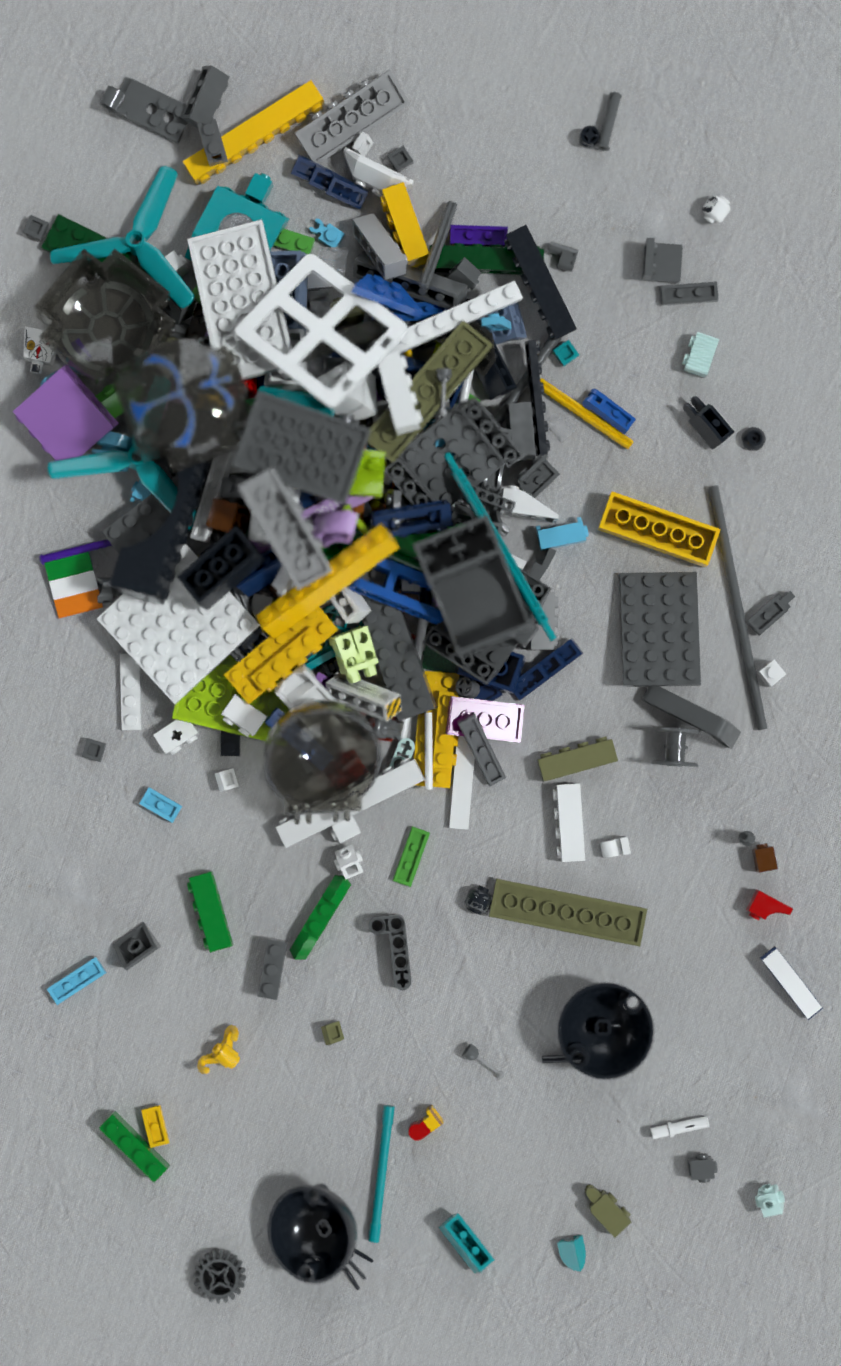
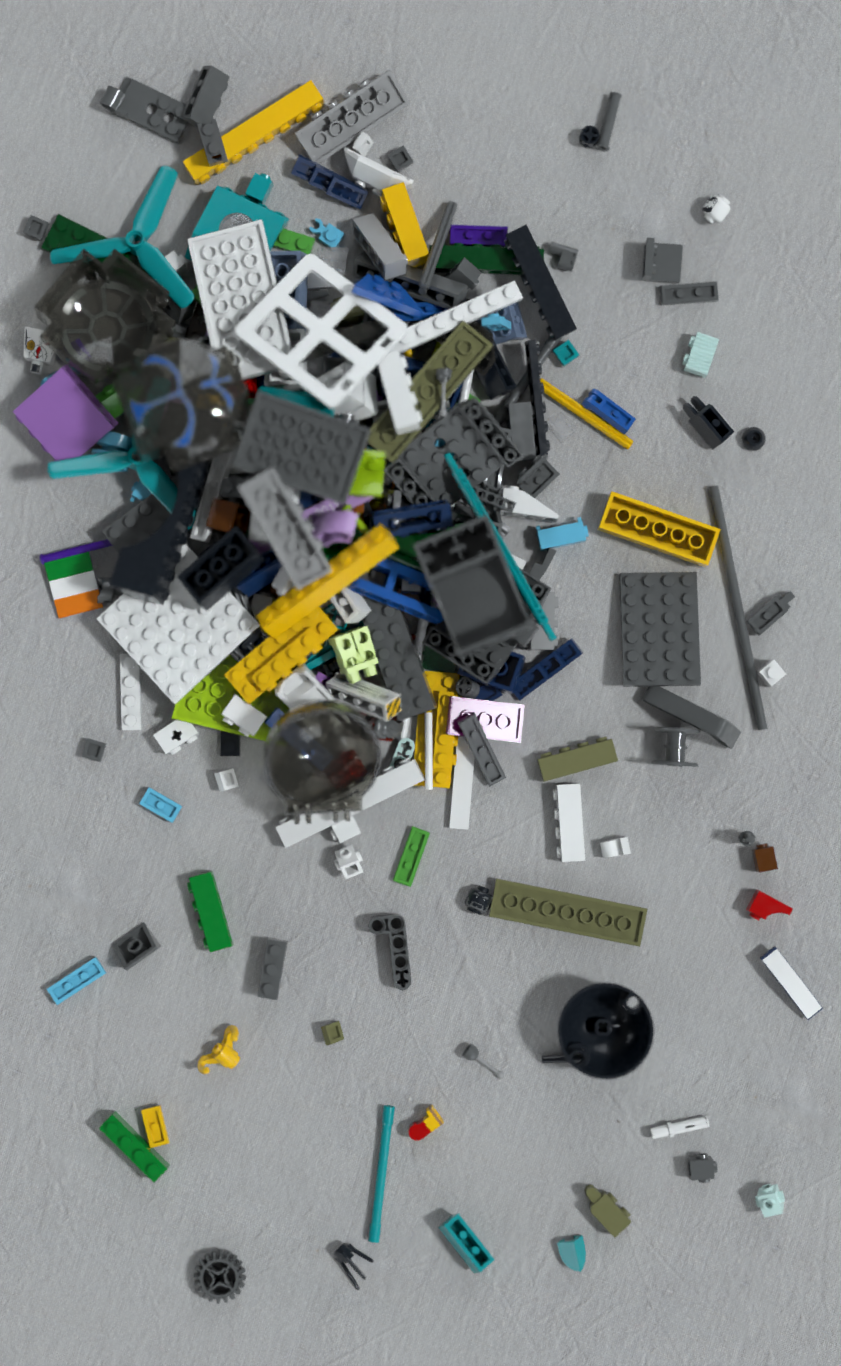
(310, 1226): black piece -> none
(320, 917): green brick -> none

